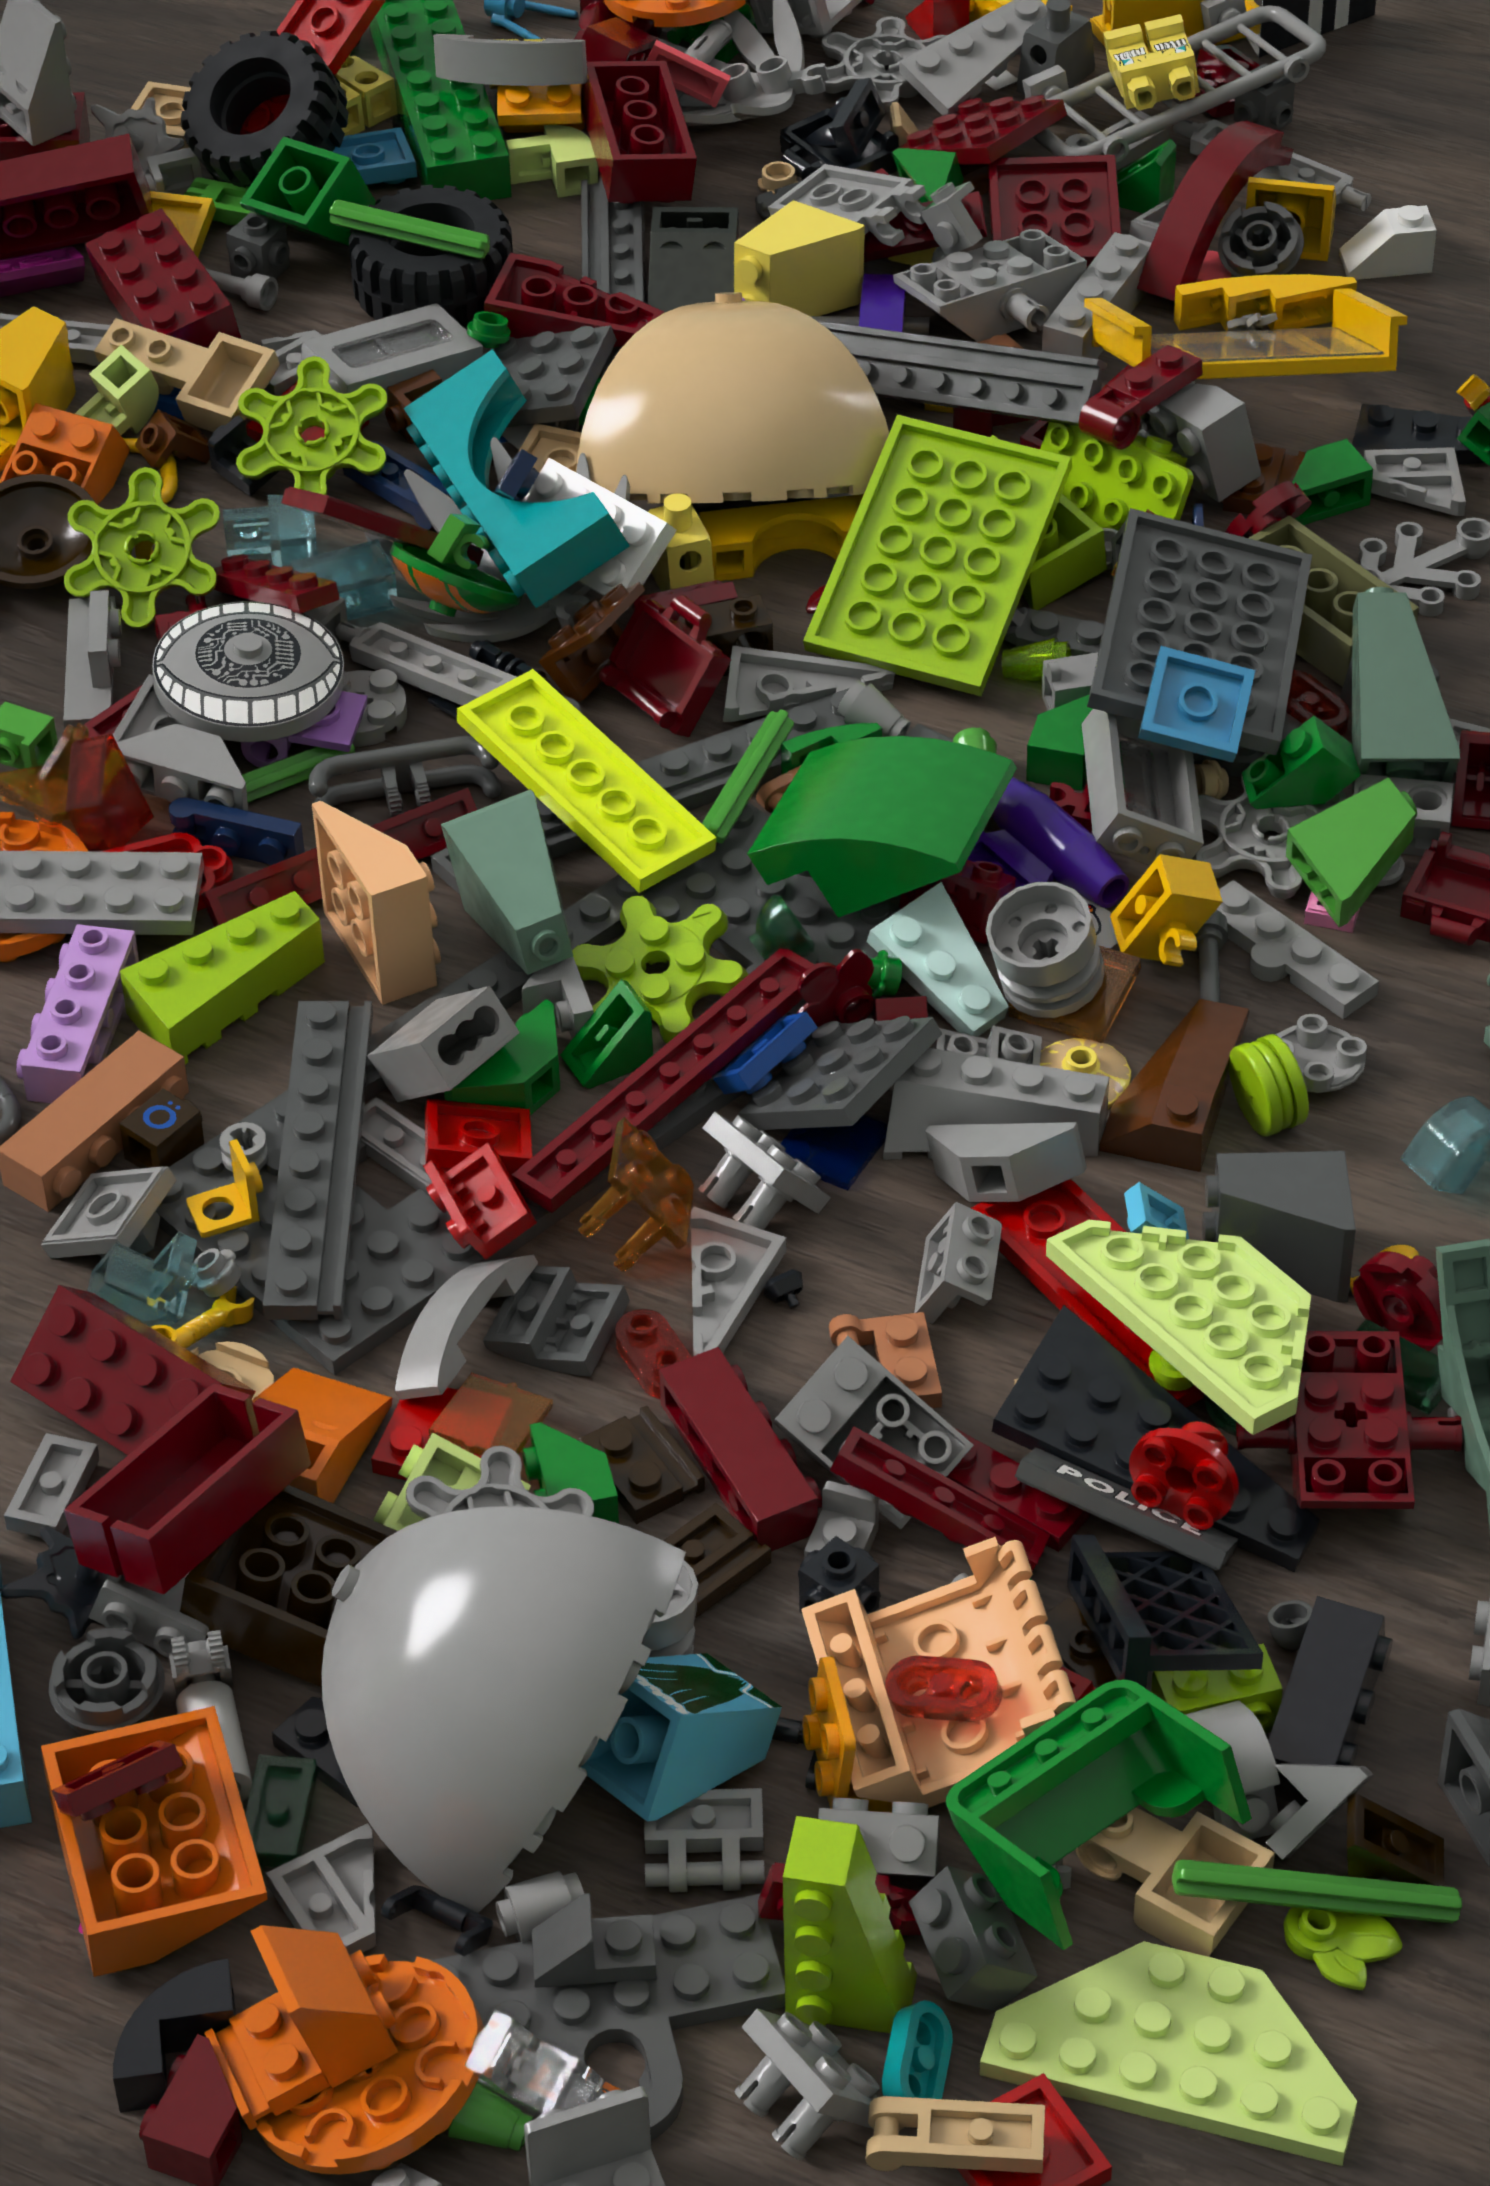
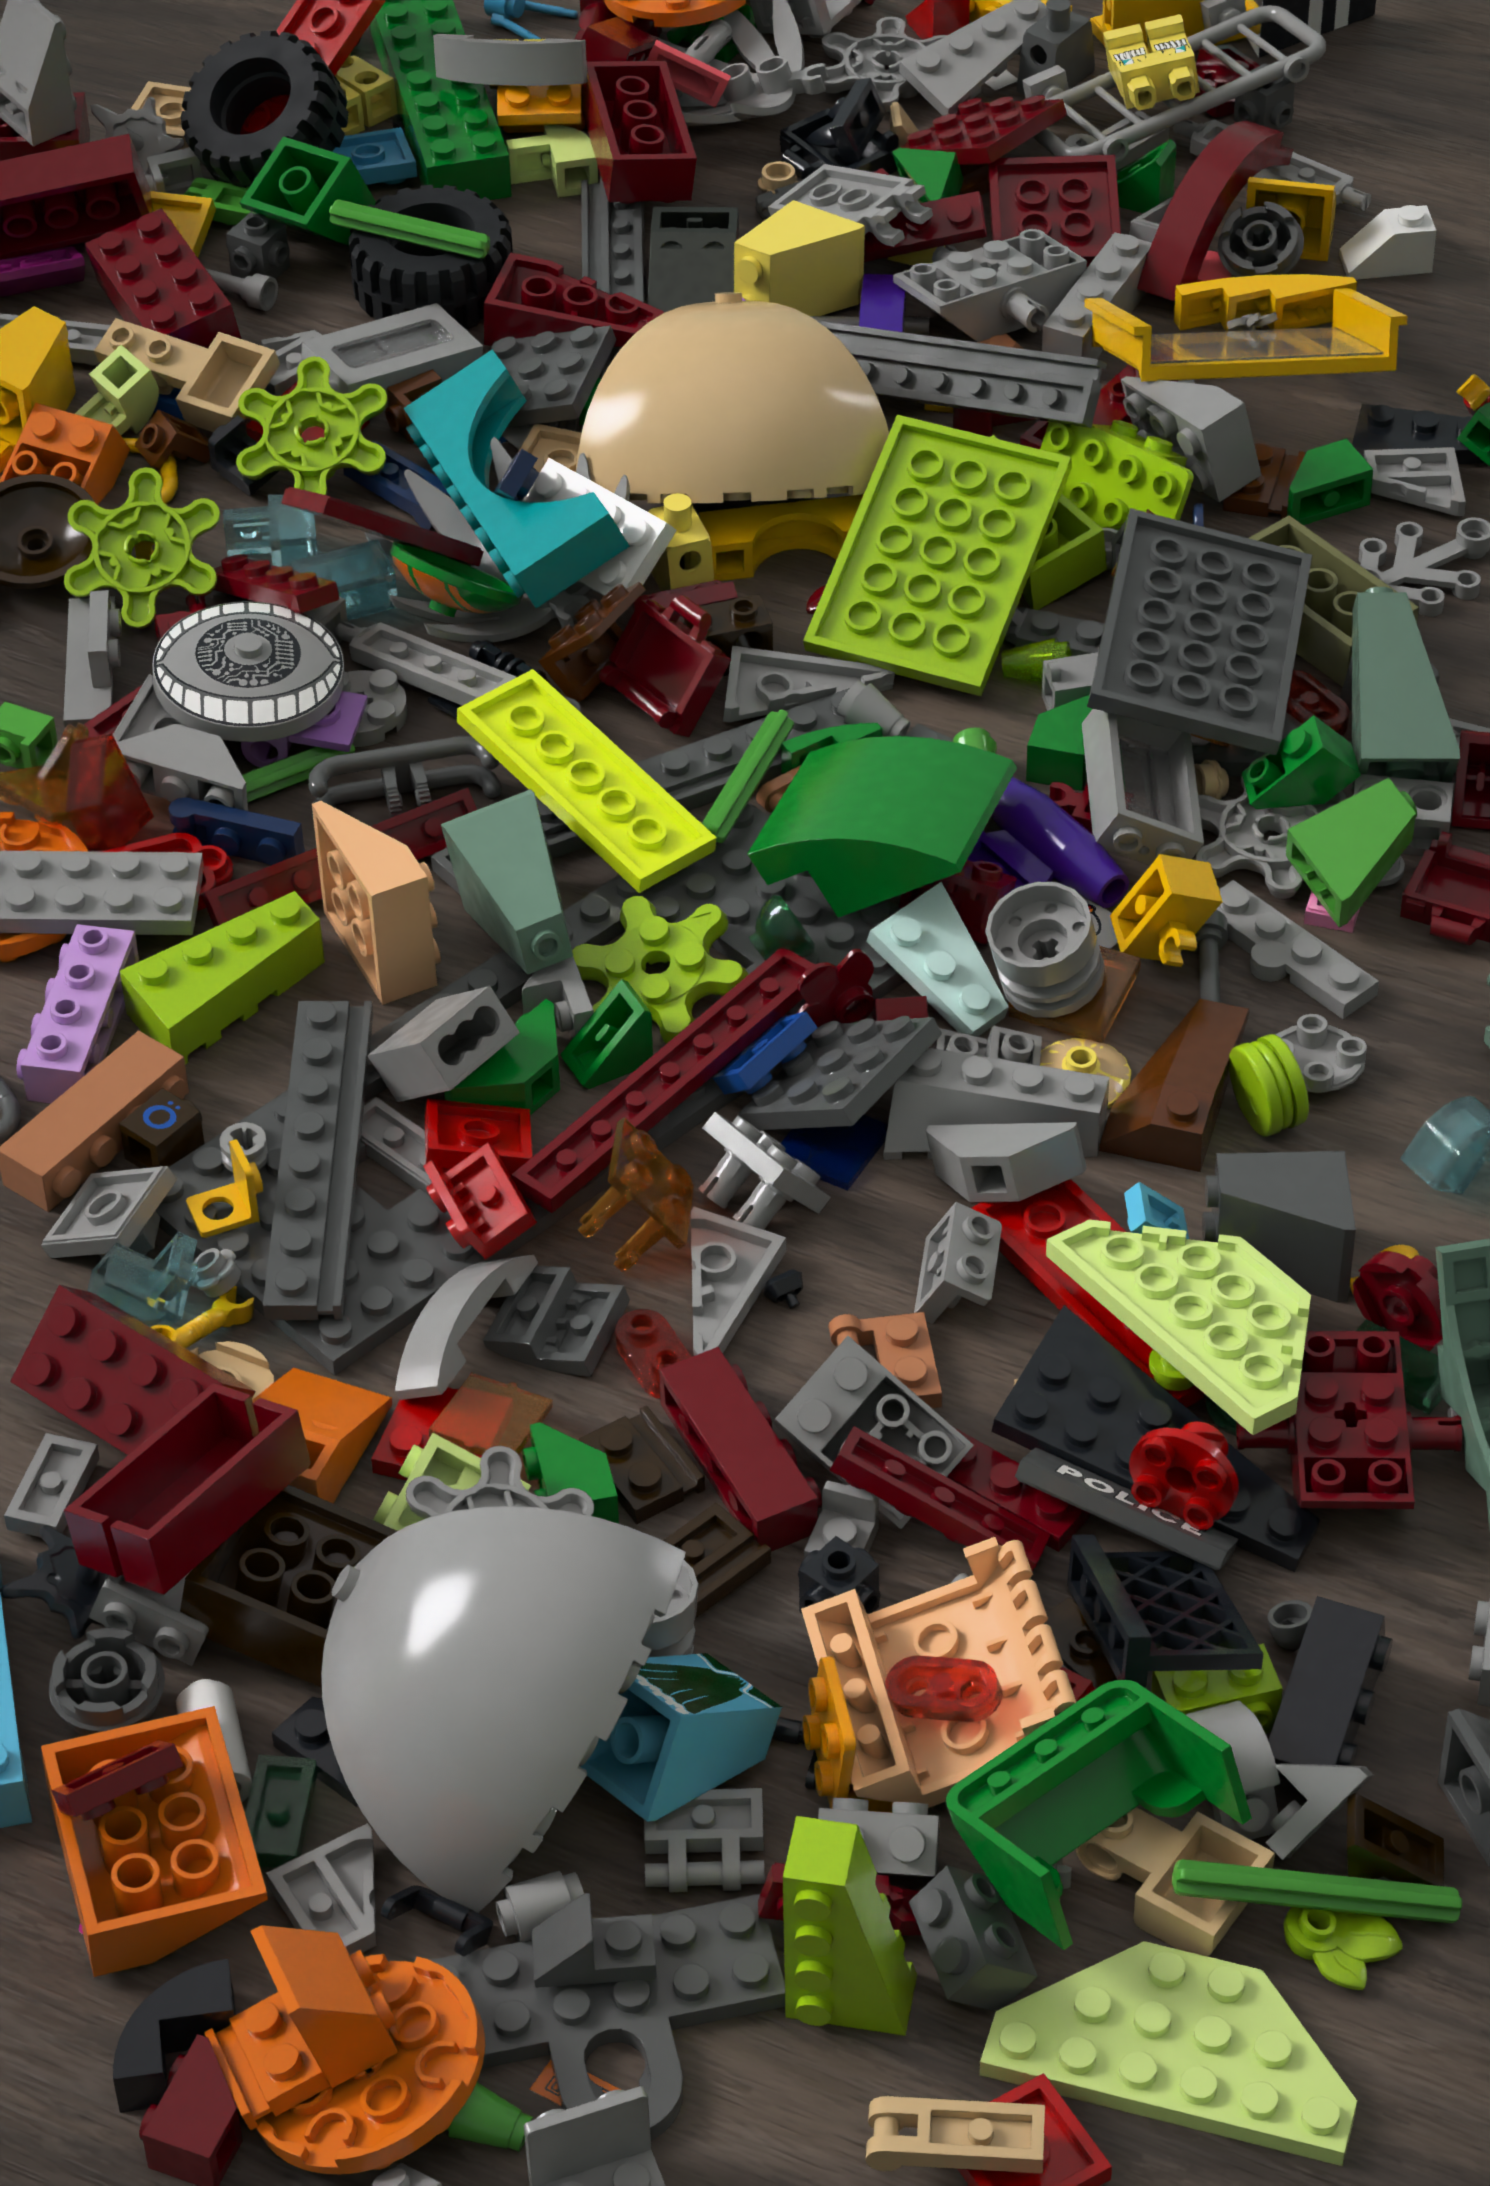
(200, 1661): light grey hinge -> none
(454, 539): bright green tile -> none
(489, 329): green plate -> none
(529, 2070): clear brick -> none
(810, 2062): light grey plate -> none
(886, 975): green plate -> none
(918, 2052): teal plate -> none
(949, 219): light grey bracket -> none
(1116, 410): dark red plate -> none
(1197, 704): dark azure plate -> none
(1270, 508): dark red plate -> none

